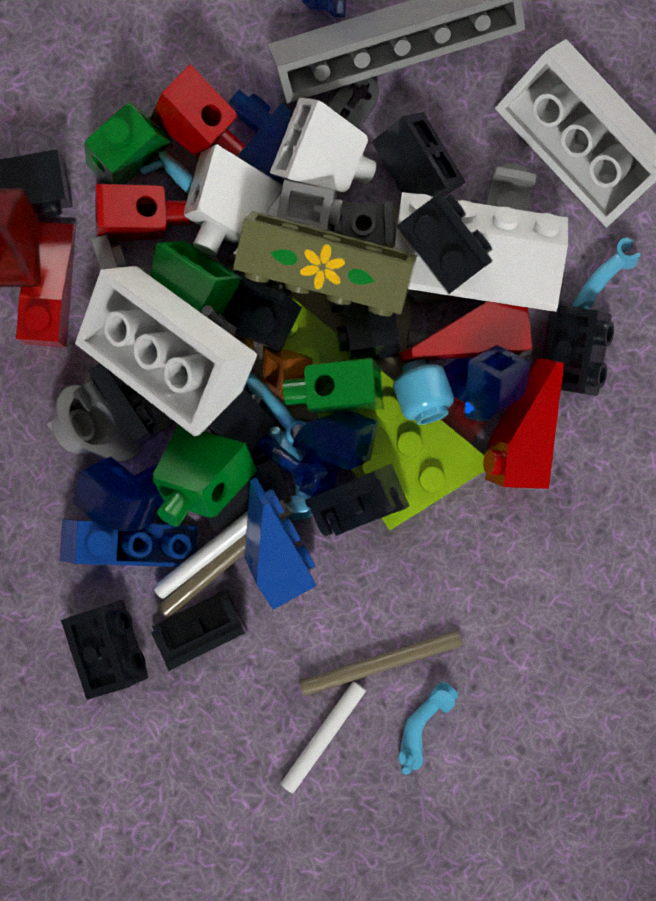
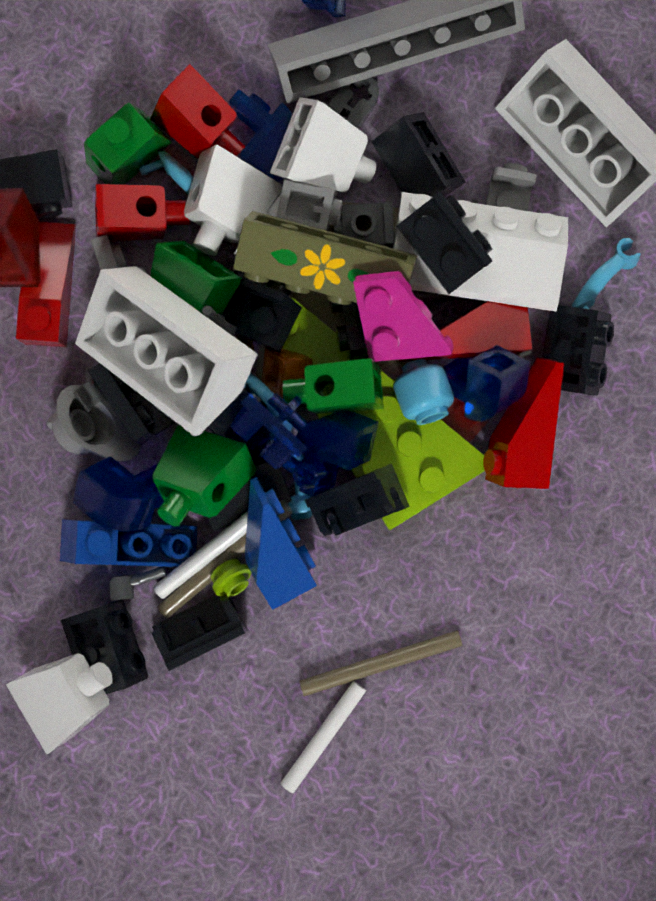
(61, 698): none -> white torso
(122, 586): none -> dark grey hand
(230, 578): none -> lime plate
(255, 415): none -> clear blue hips
(395, 320): none -> dark pink wing
(411, 749): medium azure piece -> none

